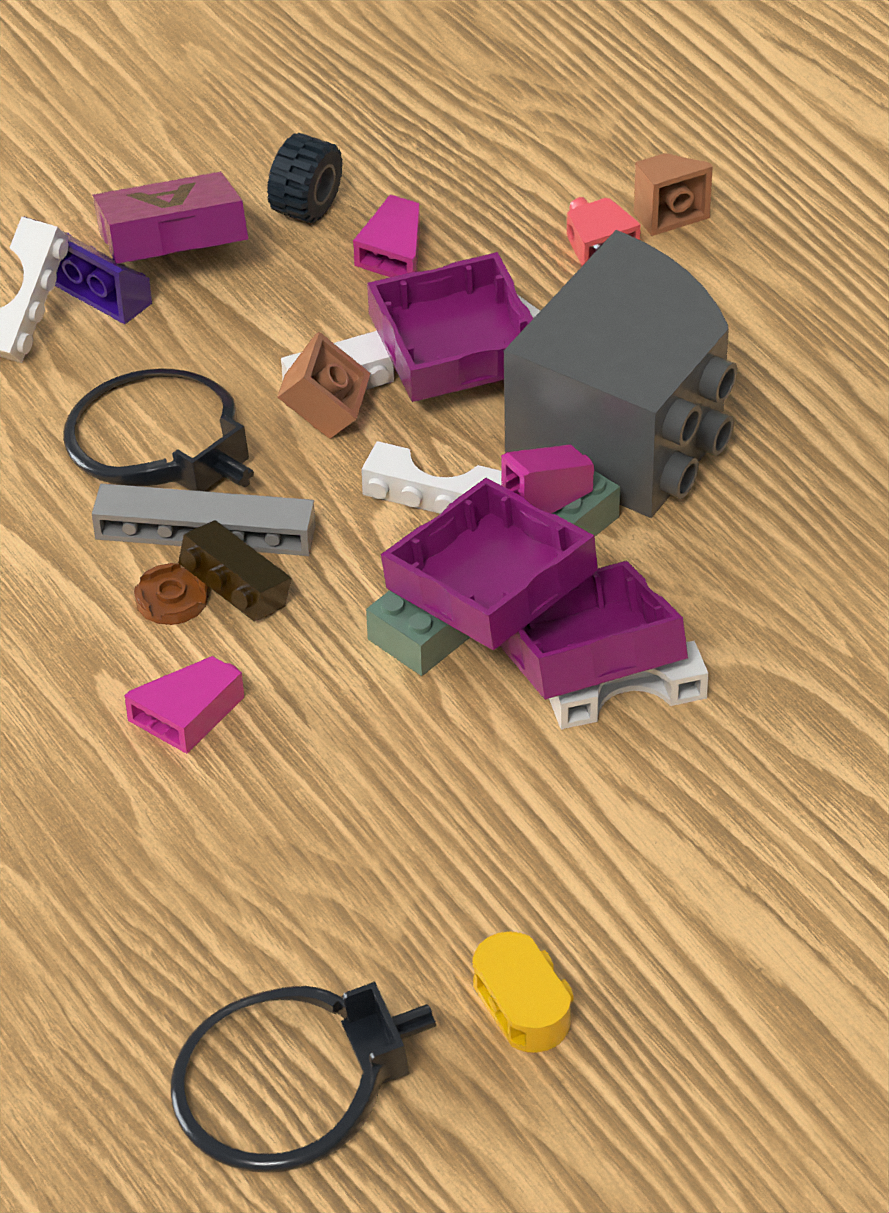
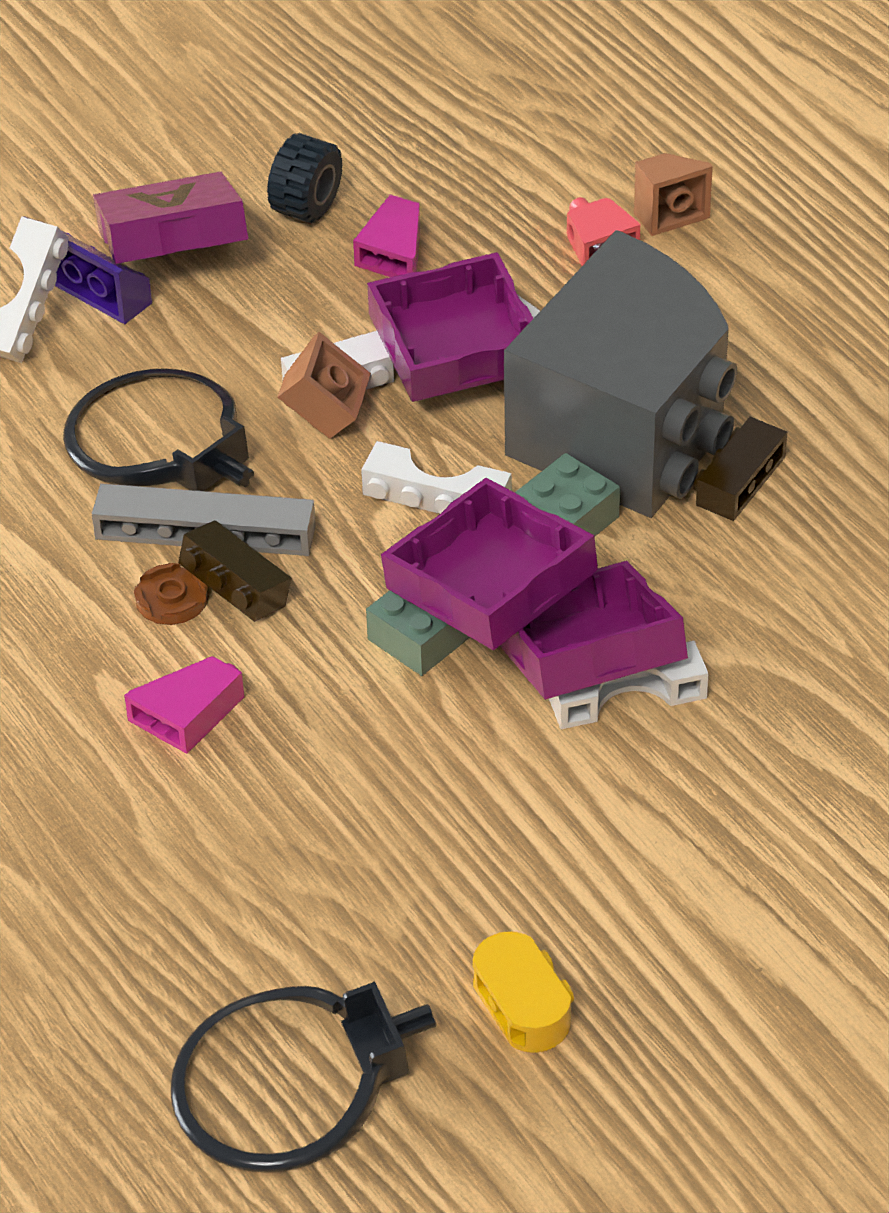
(548, 475): dark pink slope -> none
(740, 468): none -> dark brown brick

